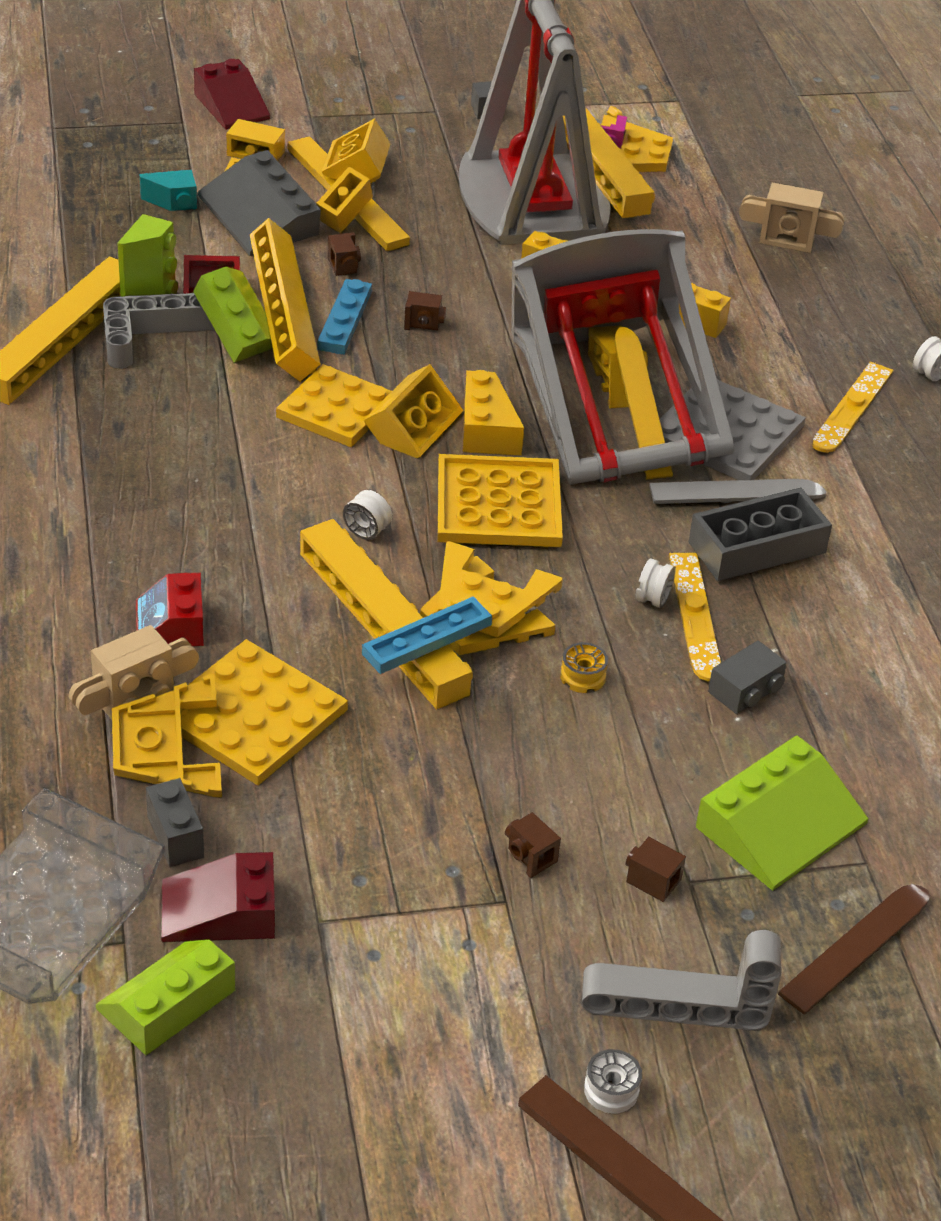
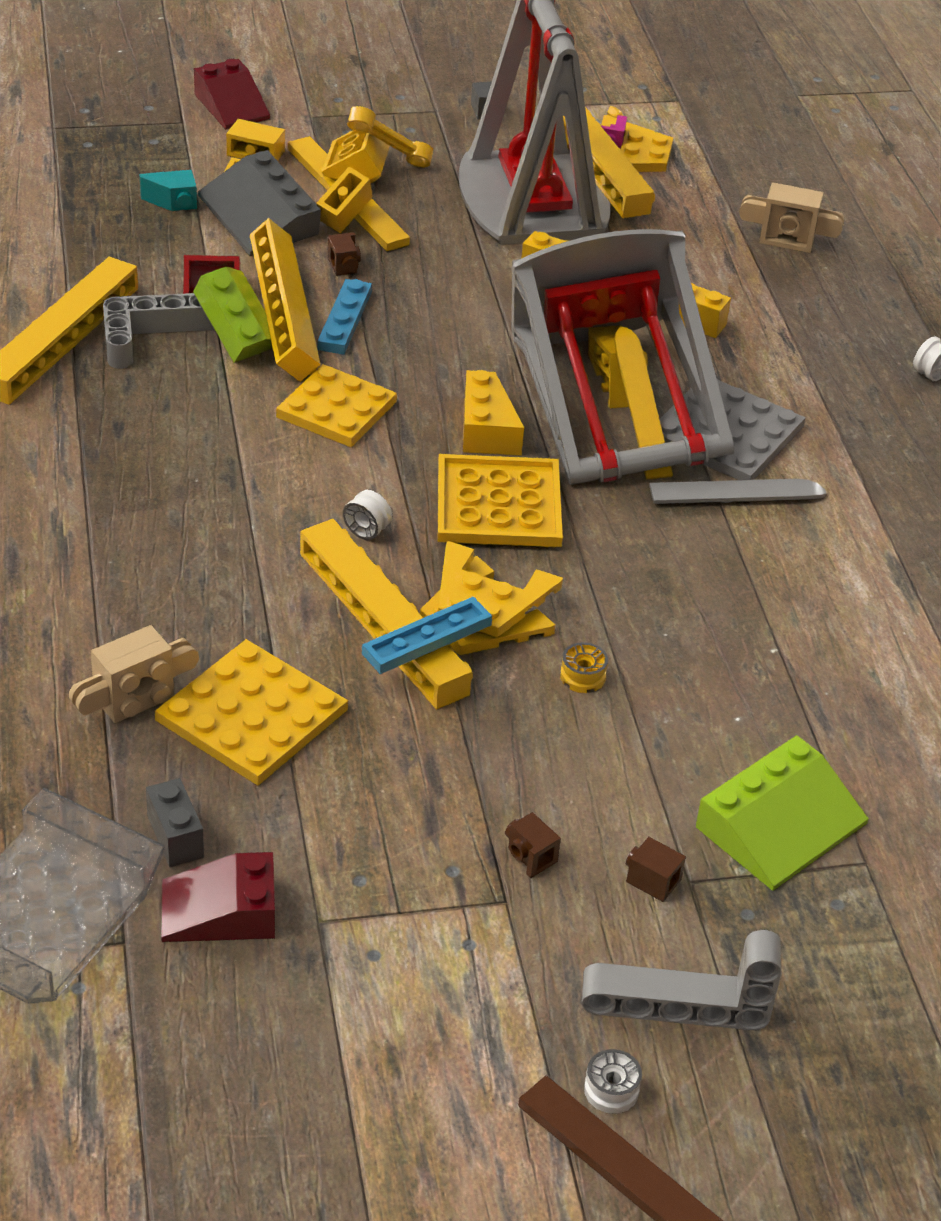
(148, 258): lime slope -> none
(150, 738): yellow wing -> none
(170, 994): lime slope -> none
(173, 608): red slope -> none
(363, 121): none -> yellow piece
(414, 413): yellow slope -> none
(424, 311): reddish brown brick -> none
(655, 583): white wheel -> none
(695, 614): yellow piece -> none
(747, 677): dark grey brick -> none
(759, 533): dark grey brick -> none
(851, 408): yellow piece -> none
(854, 947): reddish brown piece -> none

